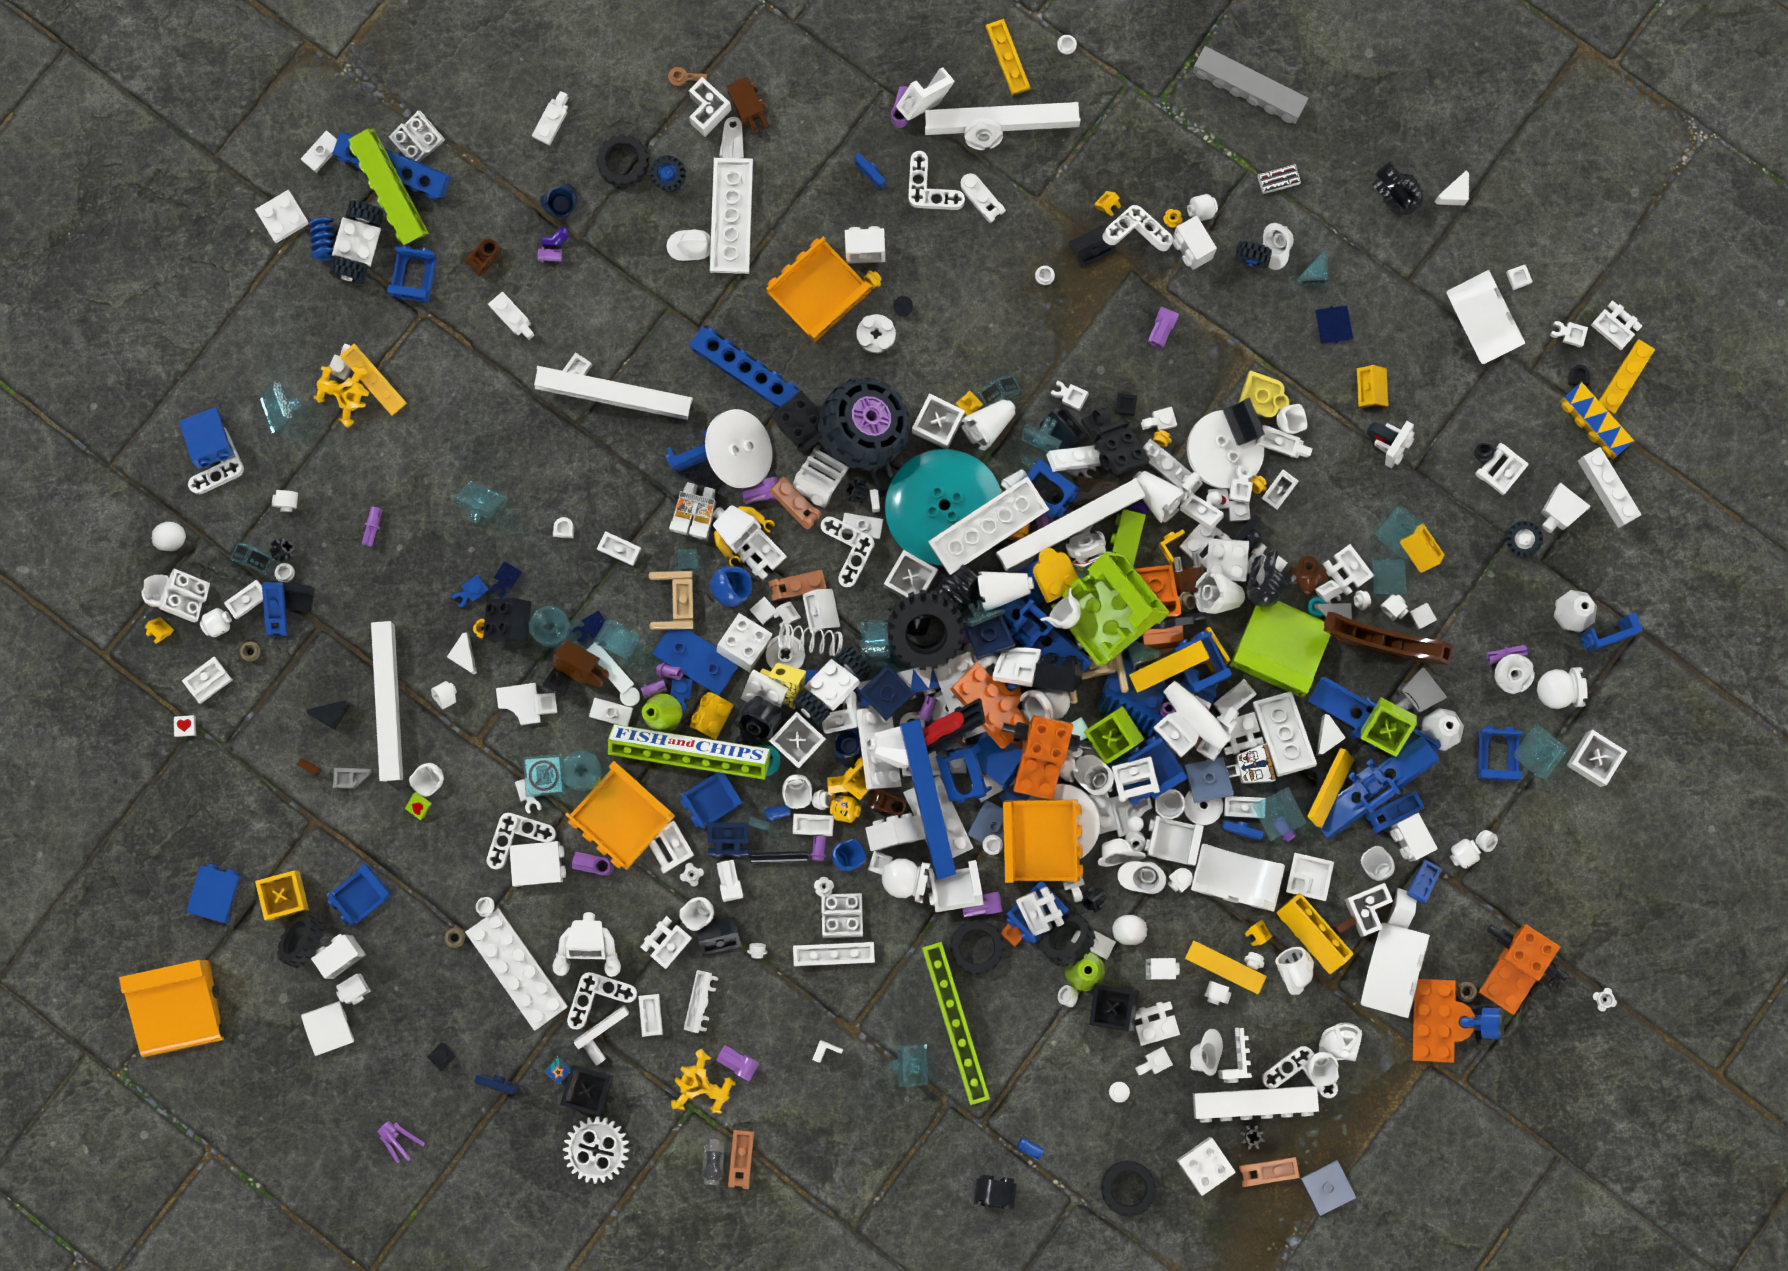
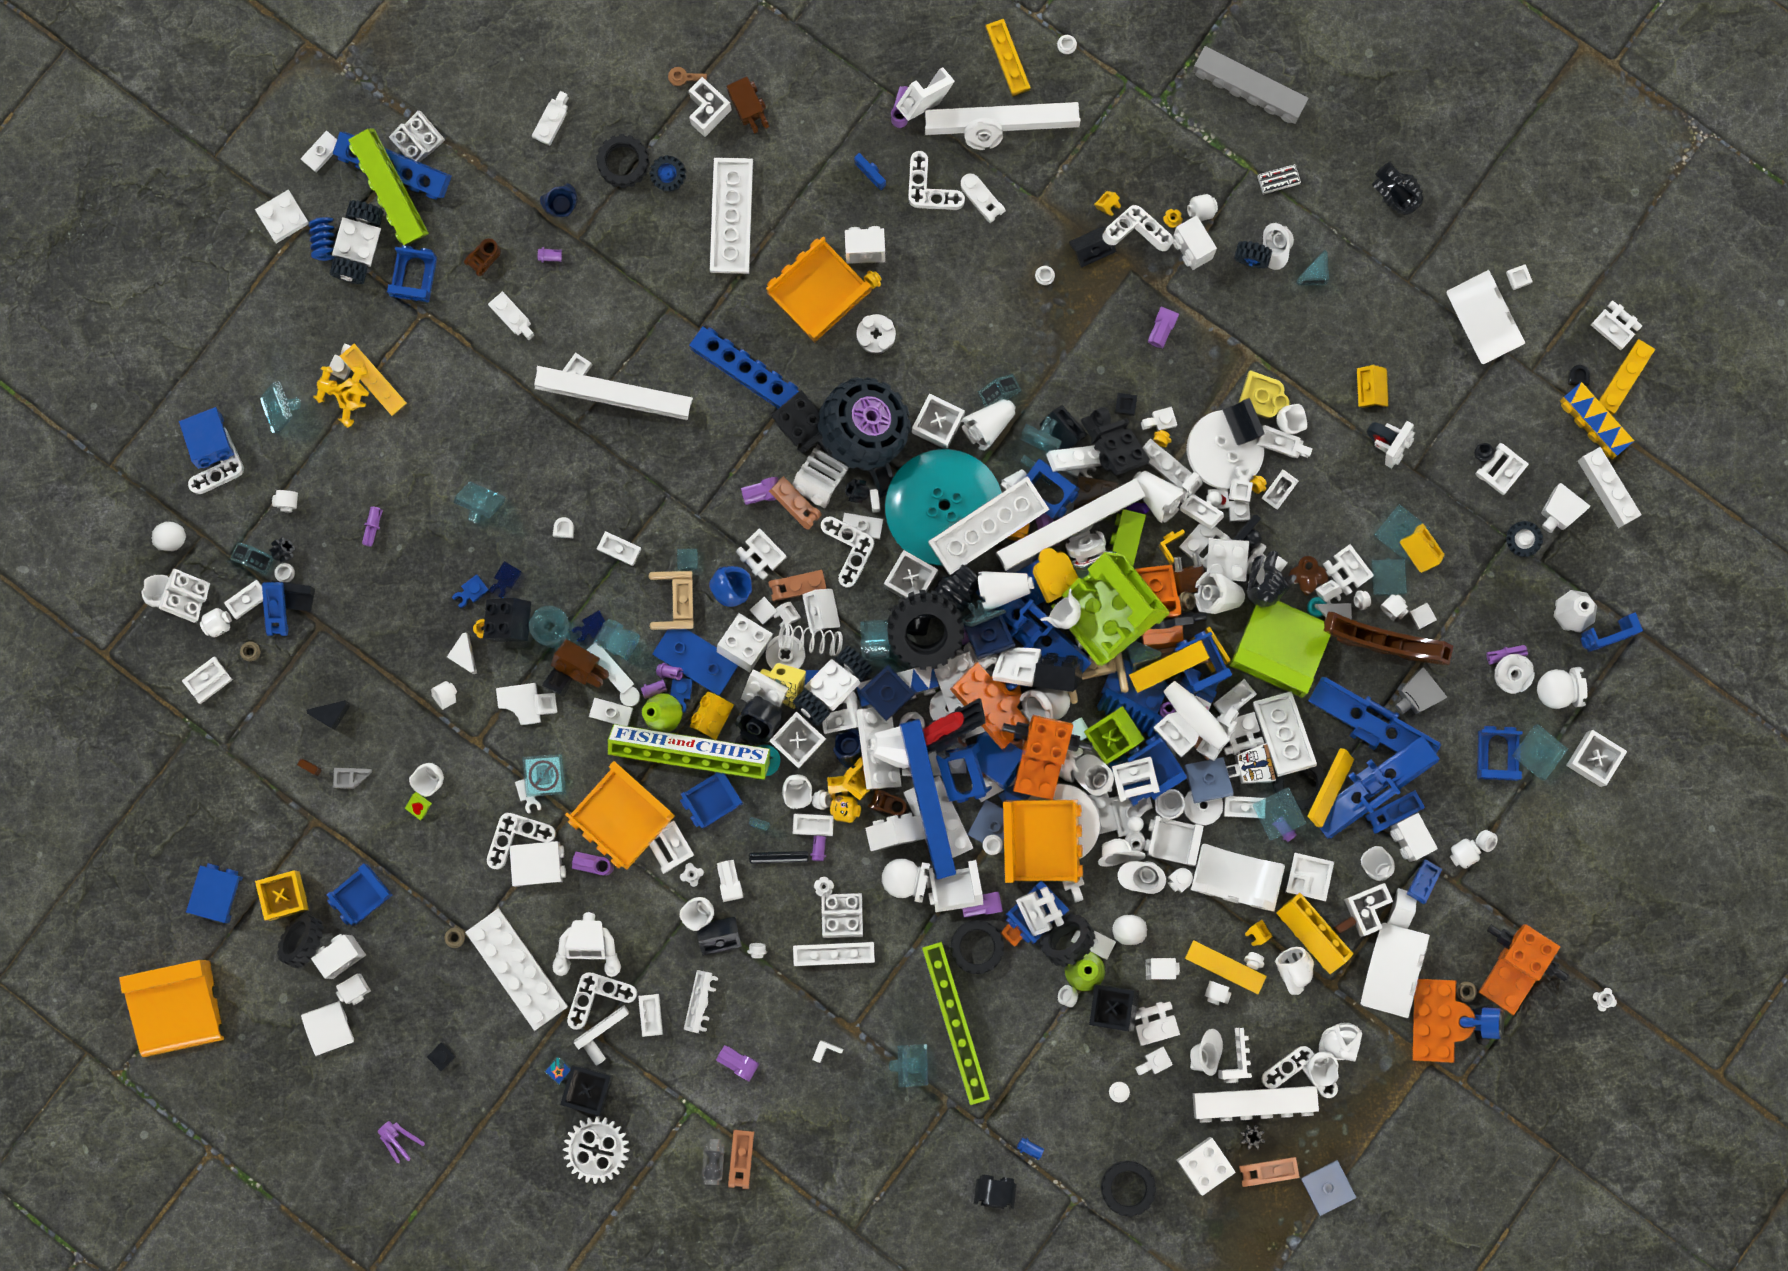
(159, 629): yellow tile -> none
(184, 726): white tile -> none
(387, 701): white tile -> none
(485, 906): white plate -> none
(497, 1083): dark blue plate -> none
(557, 239): dark purple arm -> none
(573, 763): clear light blue brick -> none
(670, 946): white plate -> none
(687, 459): blue panel -> none
(689, 245): white piece -> none
(690, 506): white hips -> none
(695, 1083): yellow piece -> none
(728, 833): dark blue plate -> none
(732, 139): white piece -> none
(736, 528): white torso -> none
(738, 448): white plate -> none
(776, 812): blue pin -> none
(848, 855): blue hair -> none
(879, 862): white tile -> none
(903, 306): black tile -> none
(927, 708): medium lavender pin -> none
(969, 403): yellow tile -> none
(1056, 493): black plate -> none
(1072, 396): white plate -> none
(1094, 899): black gear -> none
(1242, 829): blue plate -> none
(1329, 735): white slope -> none
(1334, 324): clear blue piece -> none
(1388, 727): lime brick -> none
(1443, 727): white cone -> none
(1456, 193): white slope -> none
(1573, 333): white plate -> none

